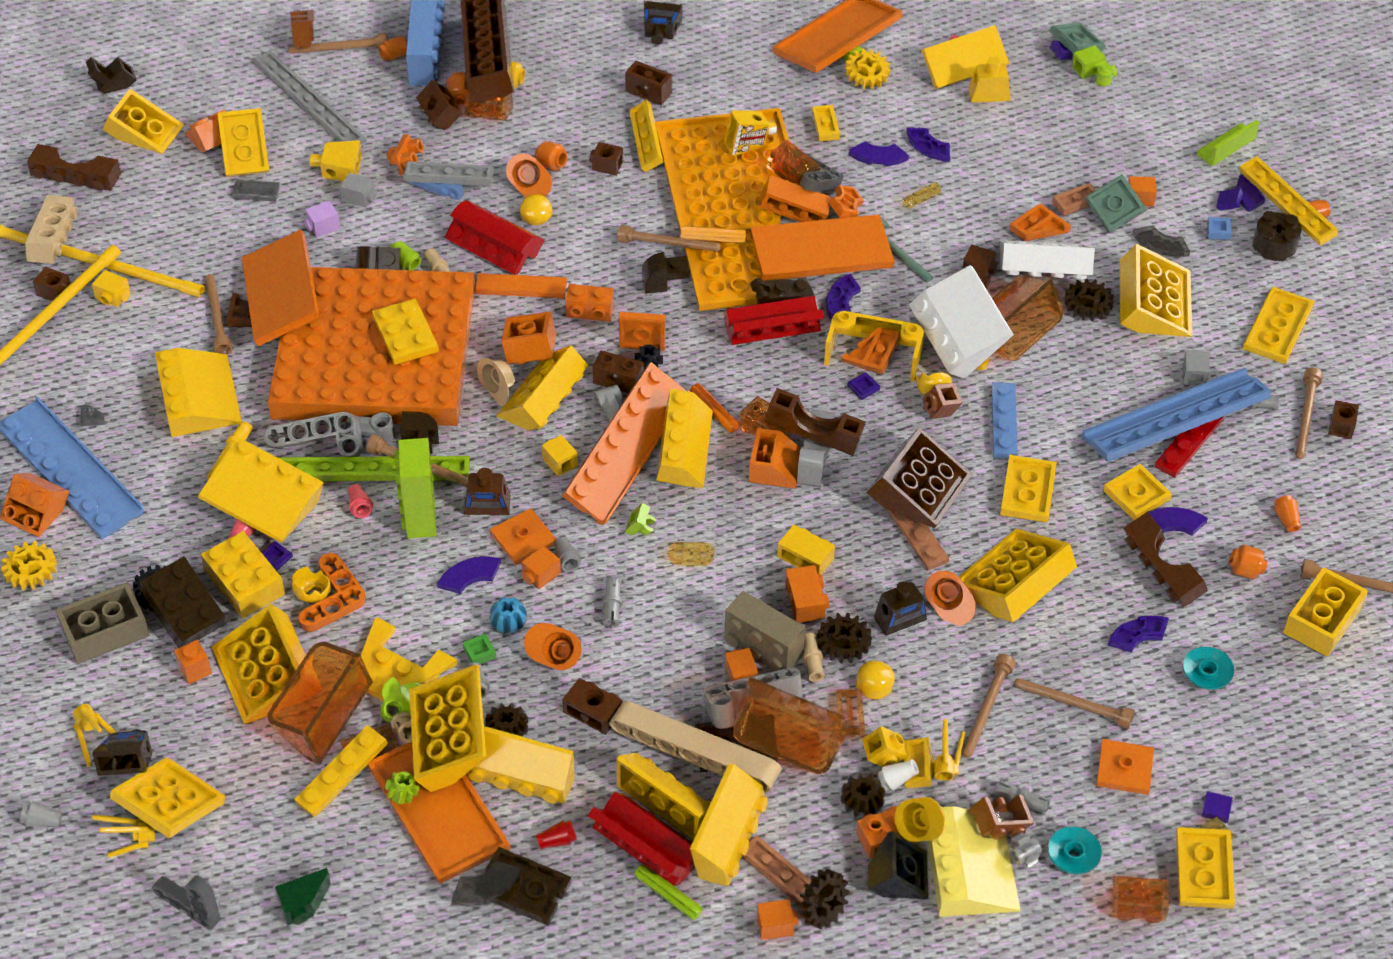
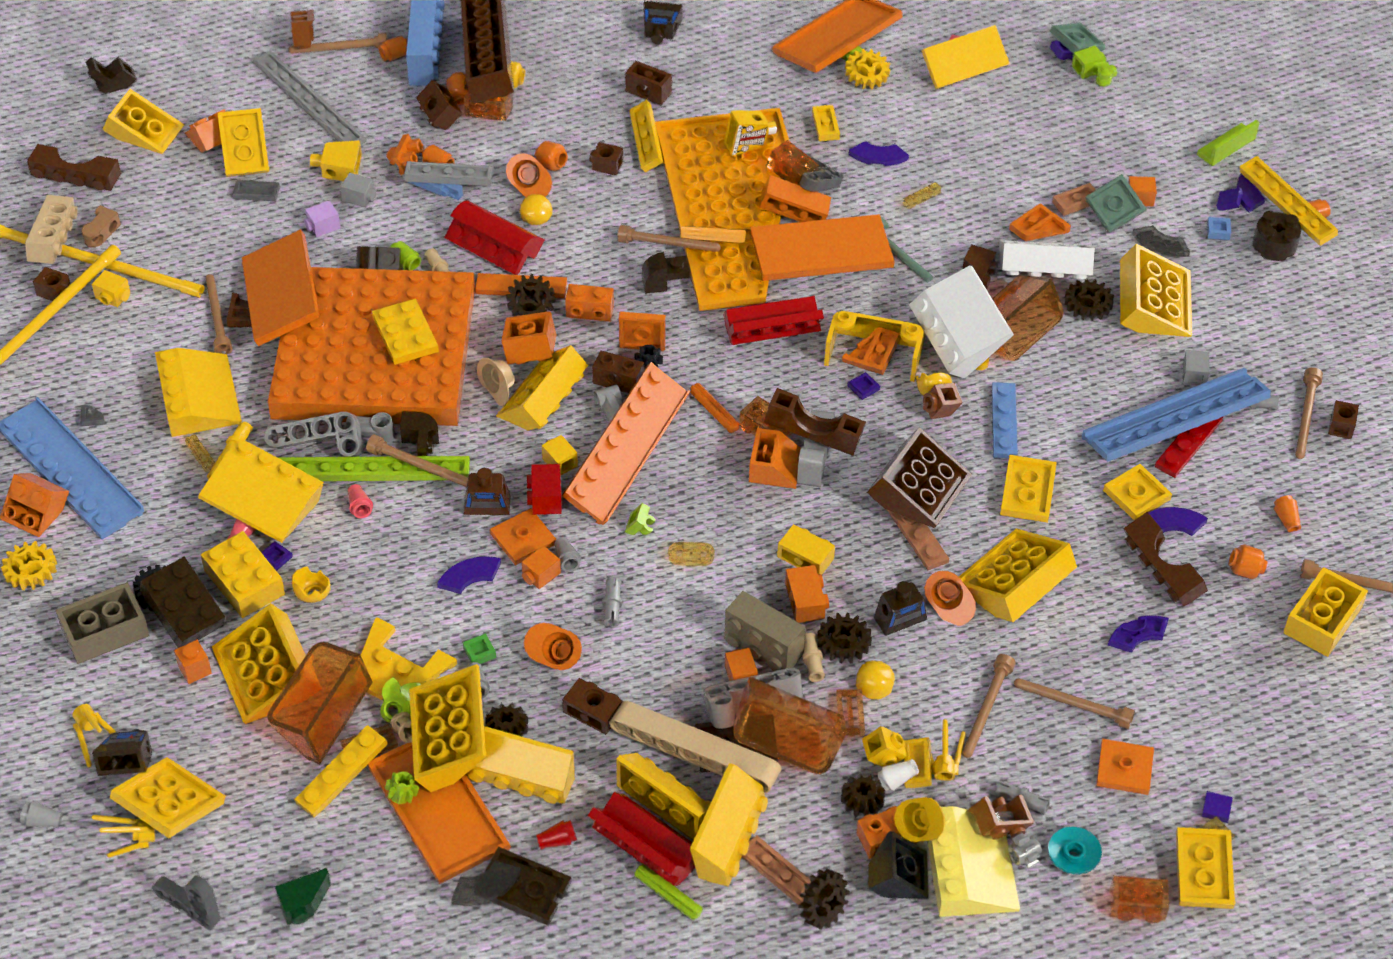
(101, 227): none -> medium nougat leg
(200, 453): none -> clear yellow axle
(343, 593): orange beam -> none
(415, 488): lime brick -> none
(436, 155): none -> orange brick
(508, 615): dark azure piece -> none
(531, 288): none -> dark brown gear
(546, 489): none -> red brick
(684, 440): yellow slope -> none
(776, 919): orange brick -> none
(781, 289): dark brown plate -> none
(841, 294): dark purple tile -> none
(846, 201): orange tile -> none
(927, 145): dark purple tile -> none
(990, 82): yellow torso -> none
(1211, 660): teal dish -> none
(1278, 325): yellow tile -> none

